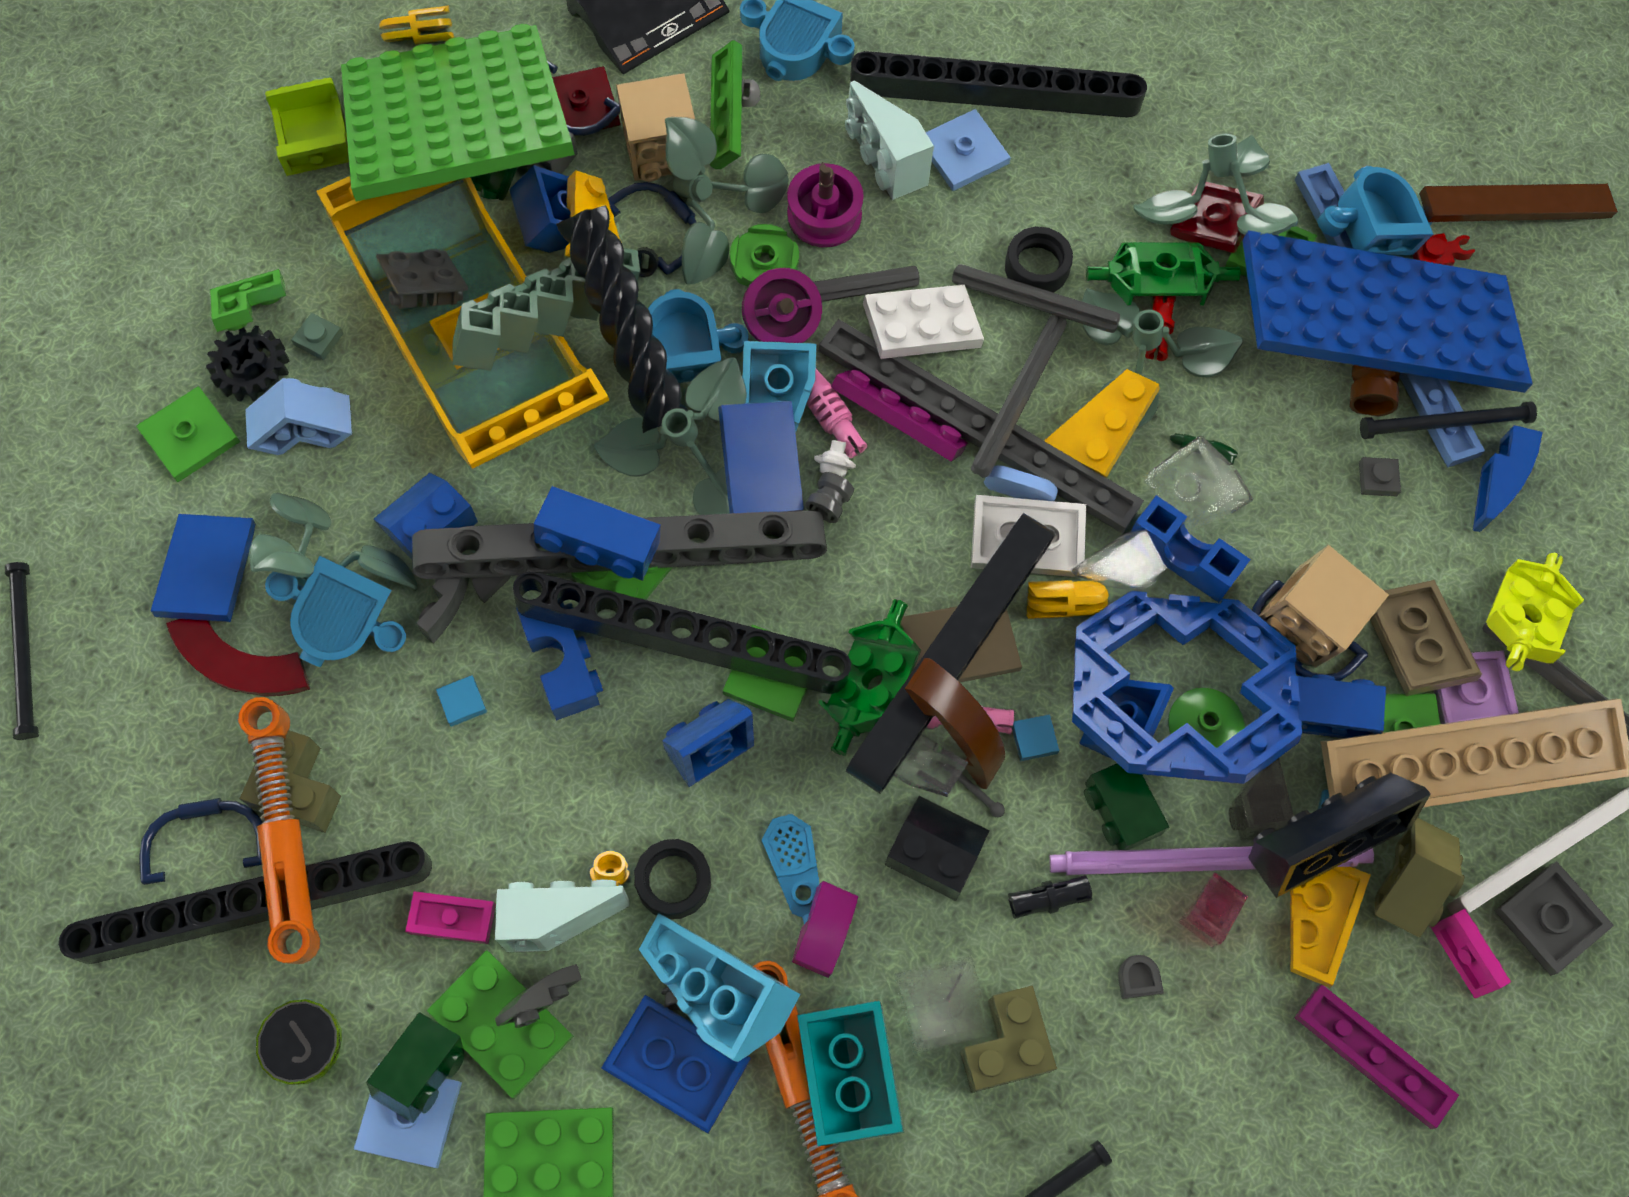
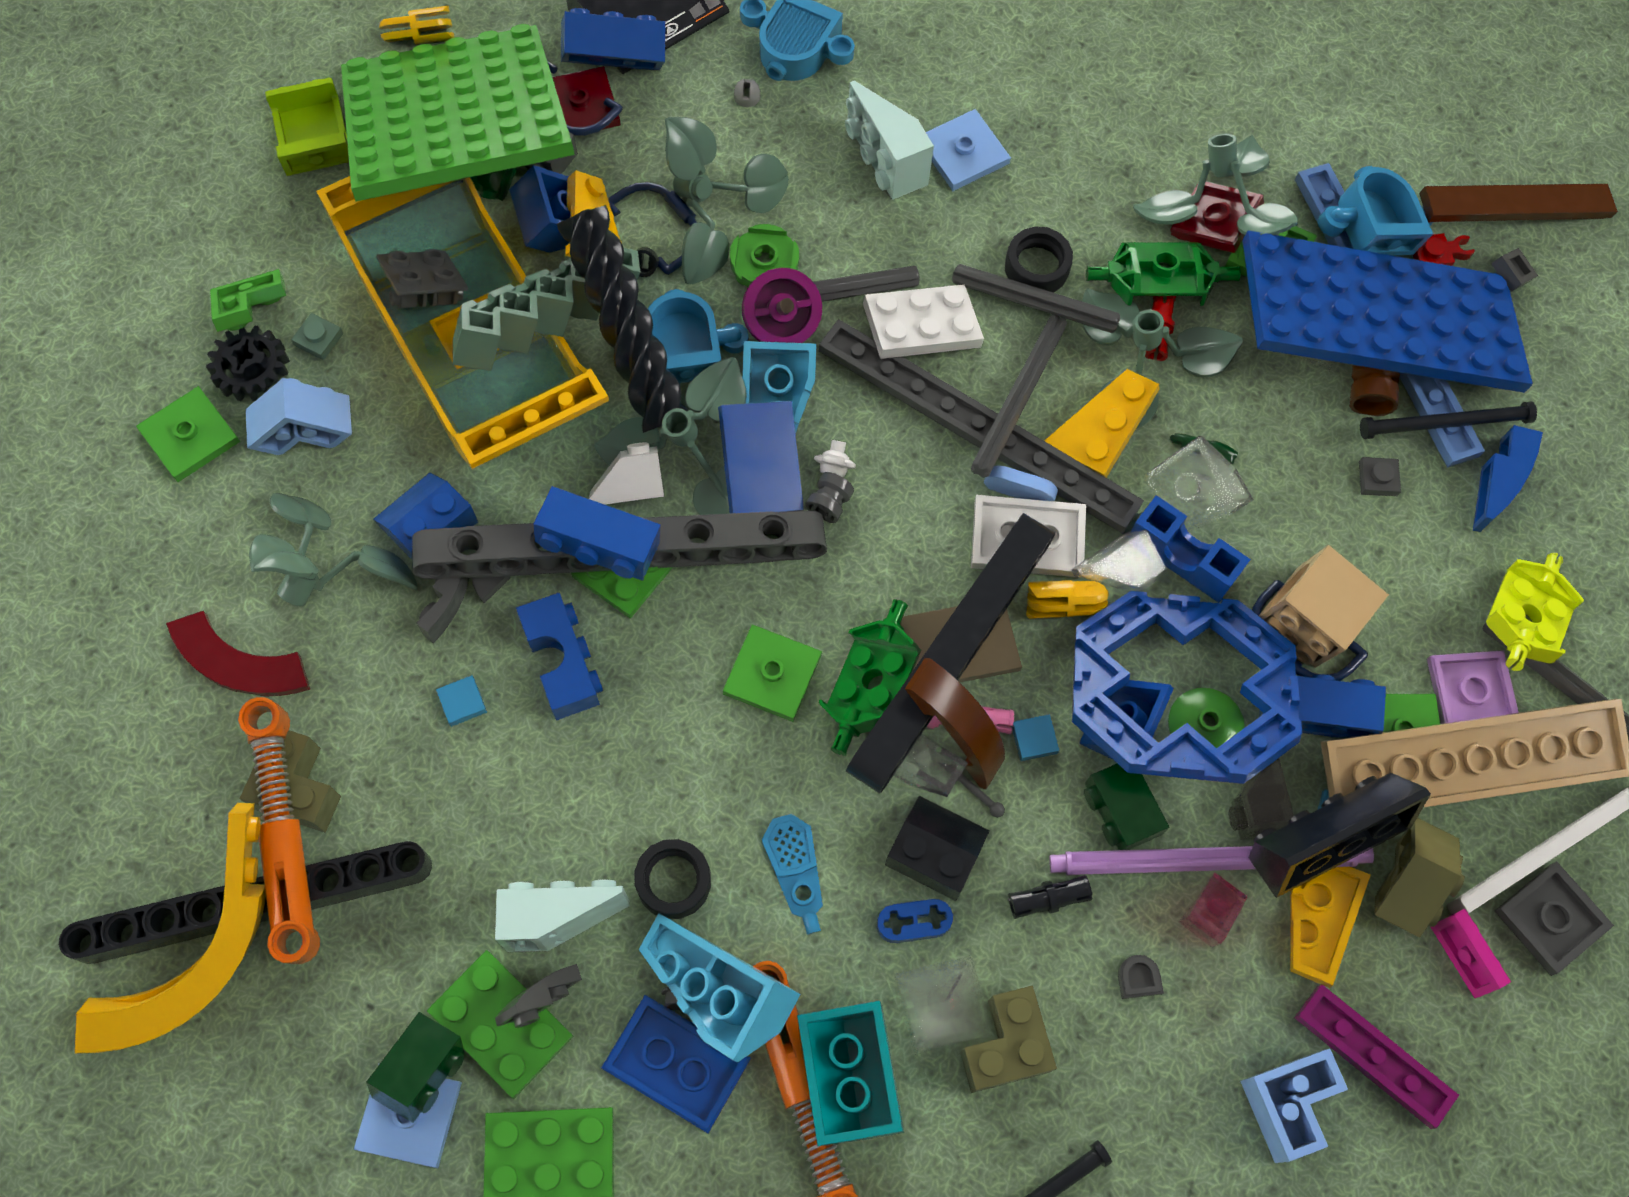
(21, 651): black bar -> none
(140, 1017): none -> yellow arch
(189, 811): dark blue piece -> none
(203, 568): blue tile -> none
(298, 1042): black tile -> none
(335, 612): dark azure piece -> none
(450, 917): dark pink plate -> none
(608, 862): yellow plate -> none
(612, 40): none -> blue brick
(630, 477): none -> white slope
(643, 115): tan brick -> none
(667, 619): black beam -> none
(710, 740): blue slope -> none
(726, 103): bright green tile -> none
(825, 205): magenta wheel -> none
(825, 930): magenta slope -> none
(834, 415): bright pink hinge -> none
(911, 421): magenta plate -> none
(916, 930): none -> blue beam
(999, 84): black beam -> none
(1283, 1102): none -> light blue brick
(1423, 640): dark tan tile -> none
(1514, 269): none -> dark grey plate

